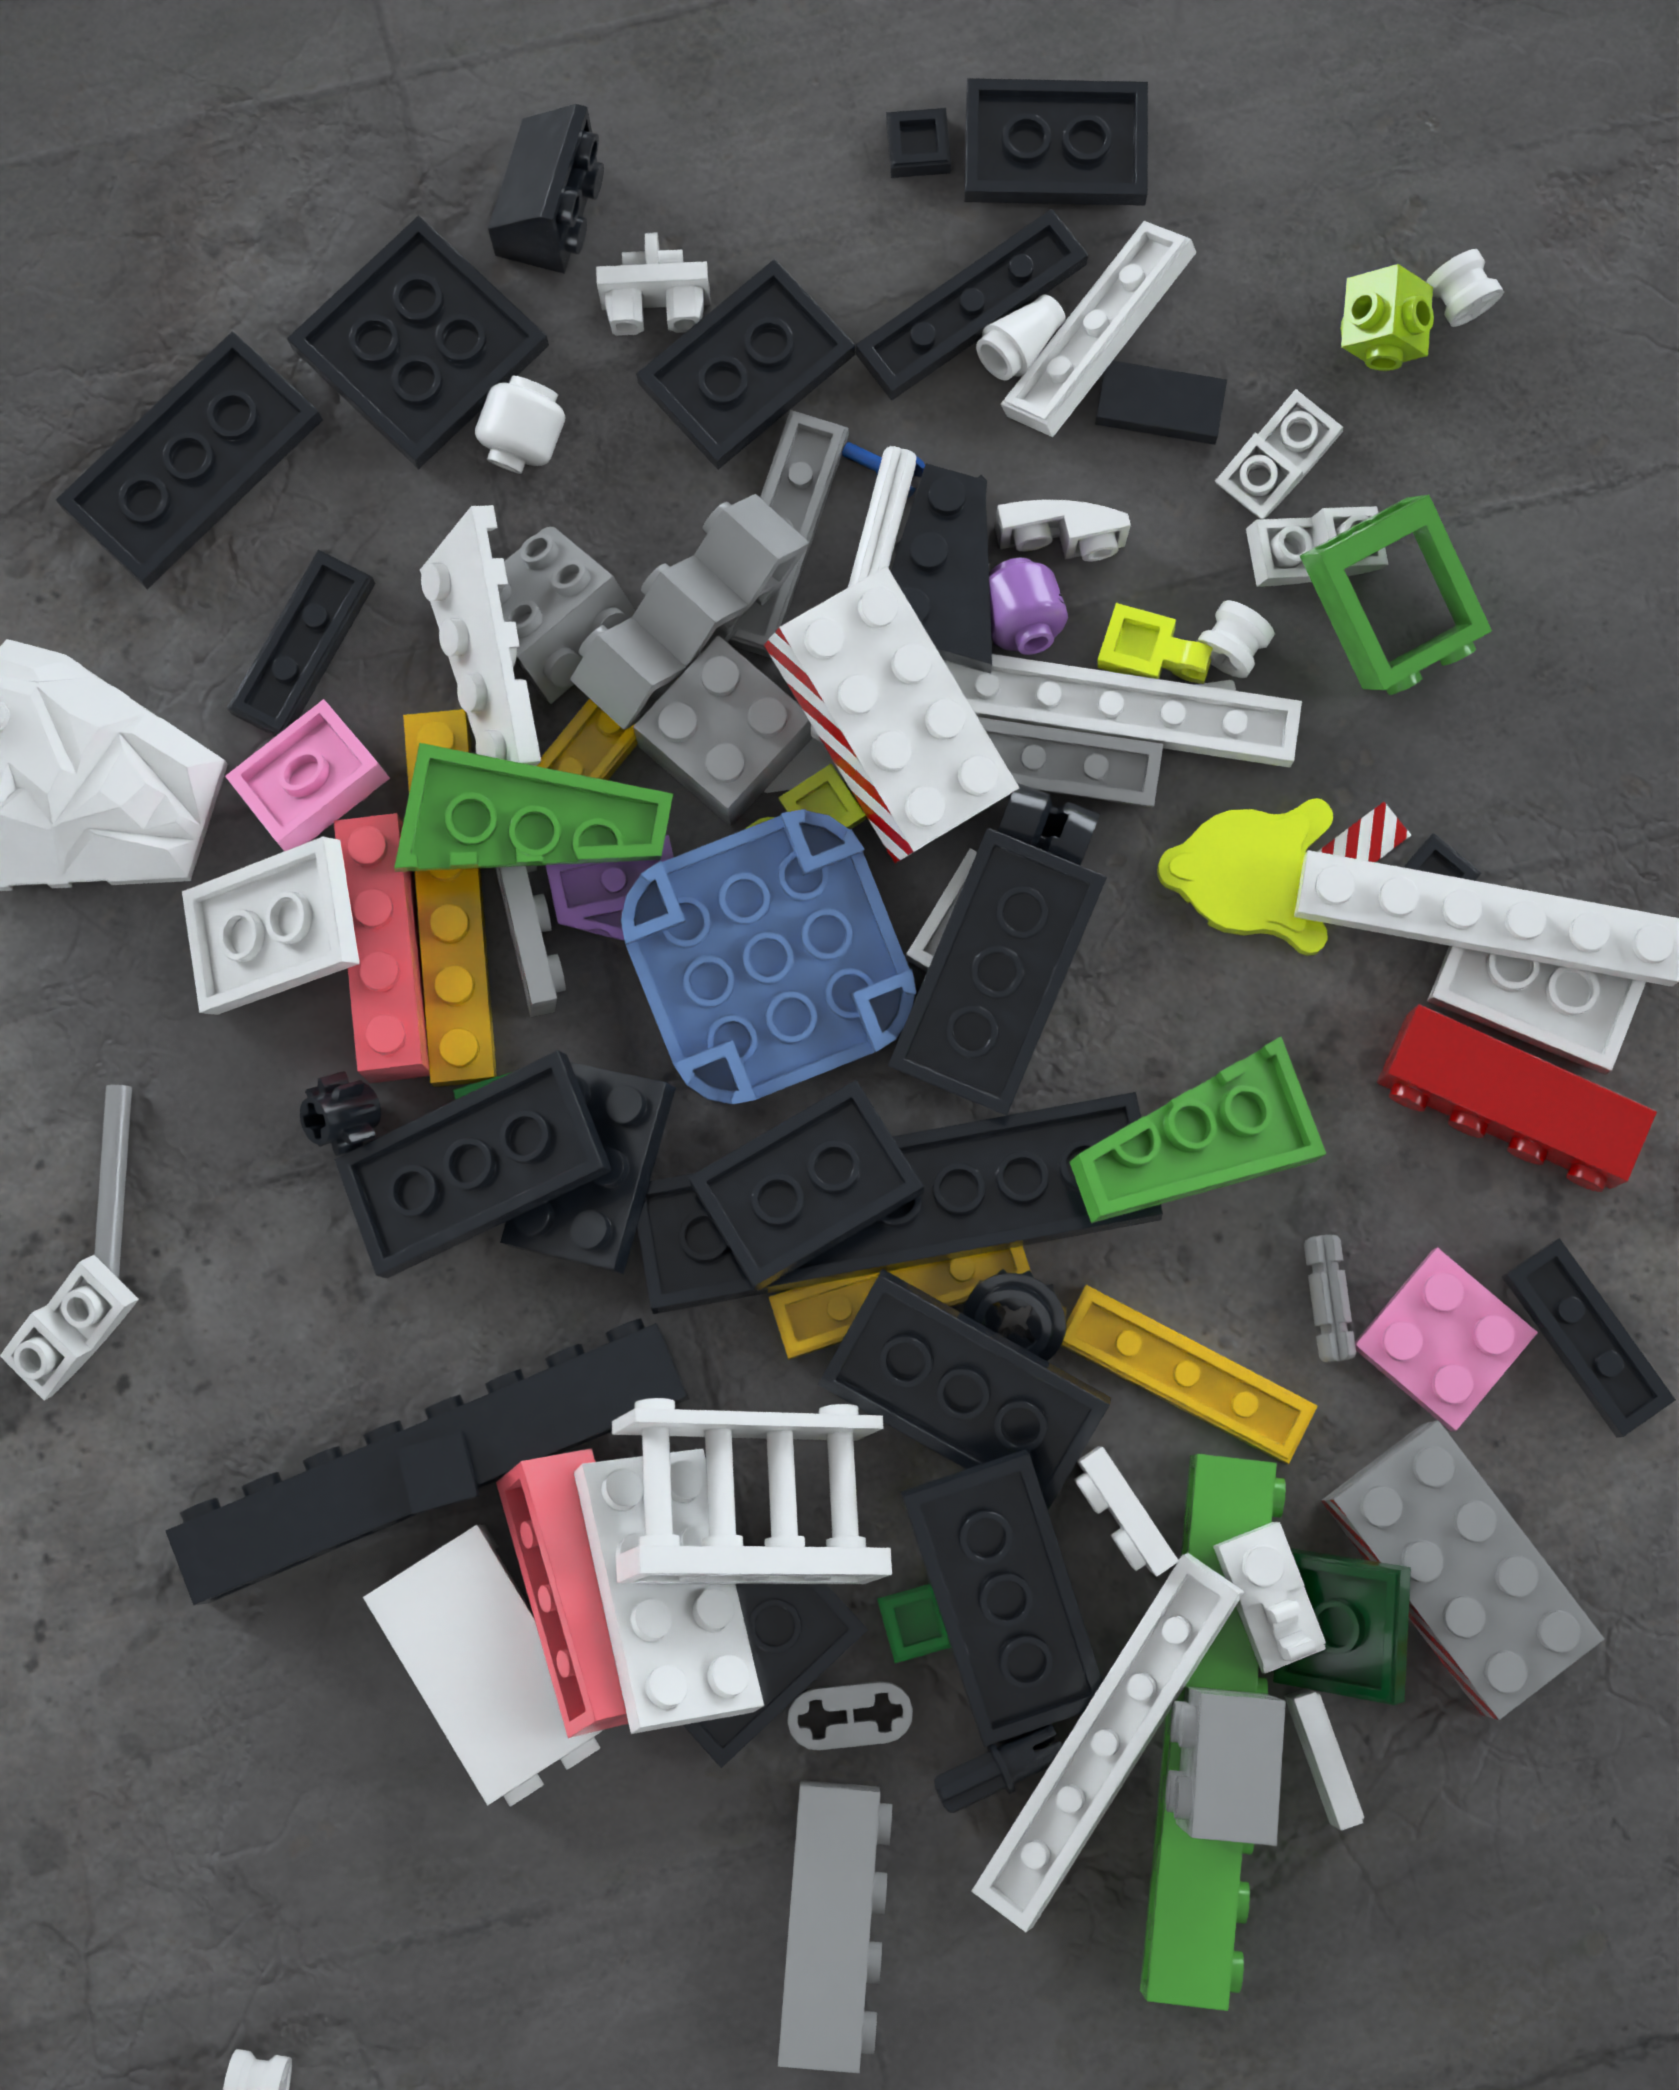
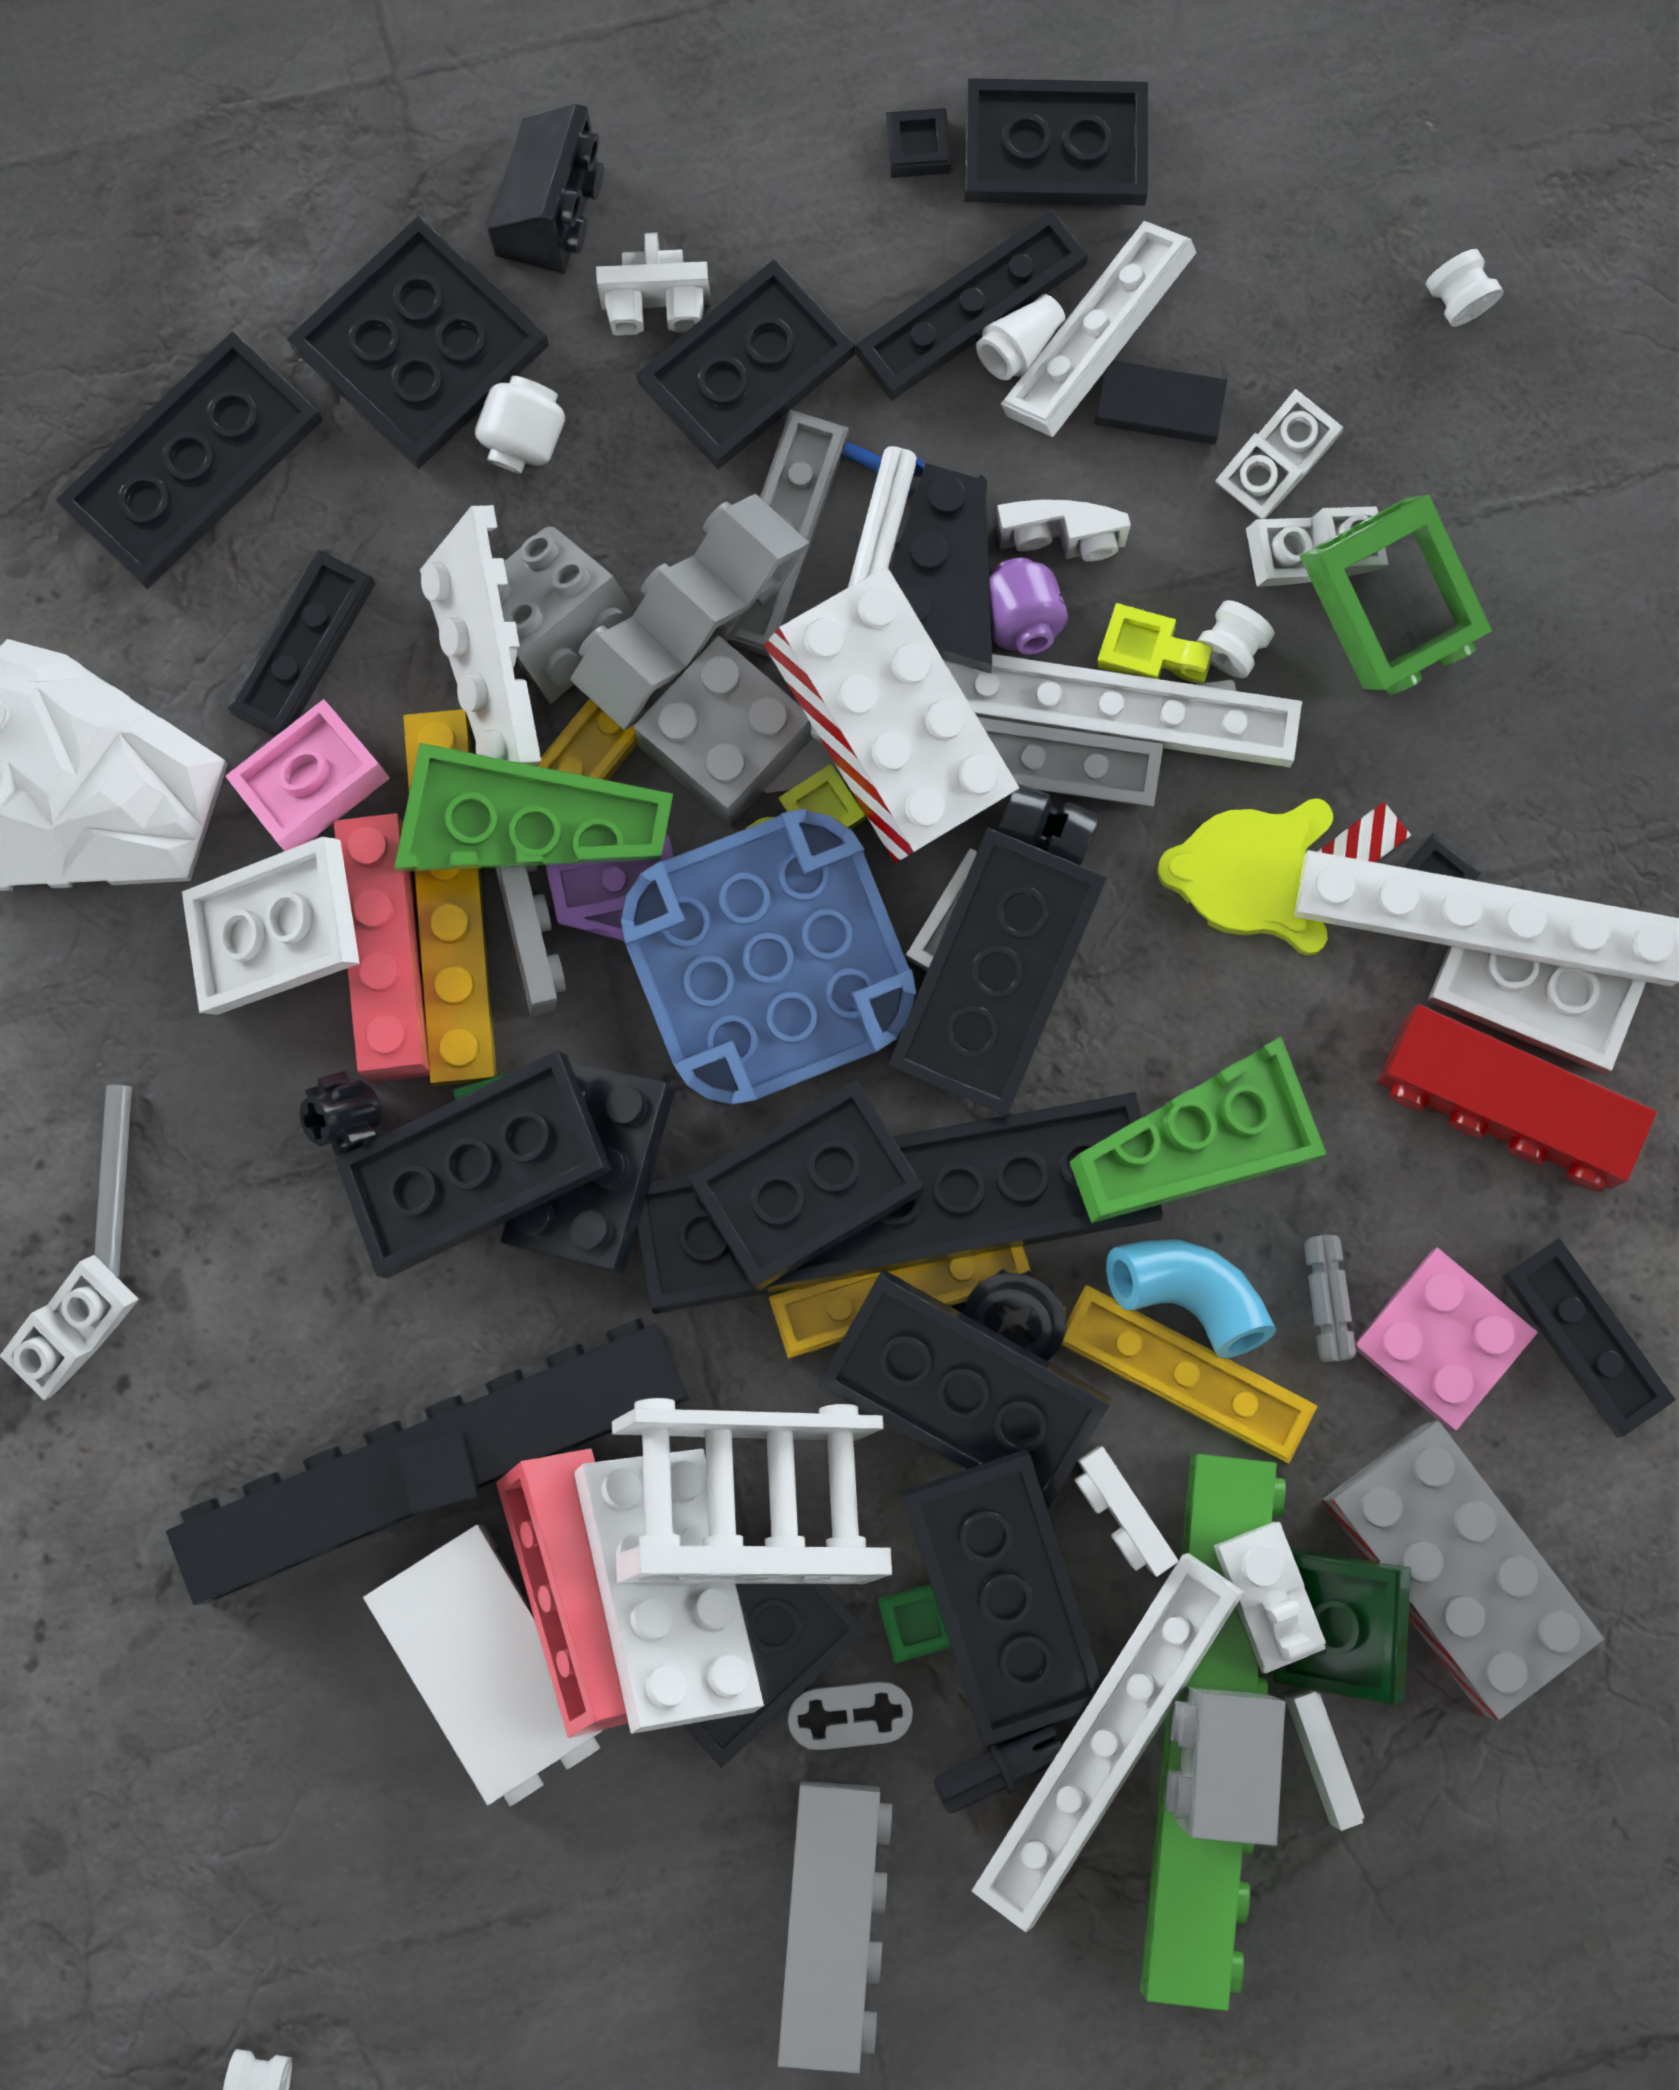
(1197, 1280): none -> medium azure cylinder
(1387, 317): lime brick -> none

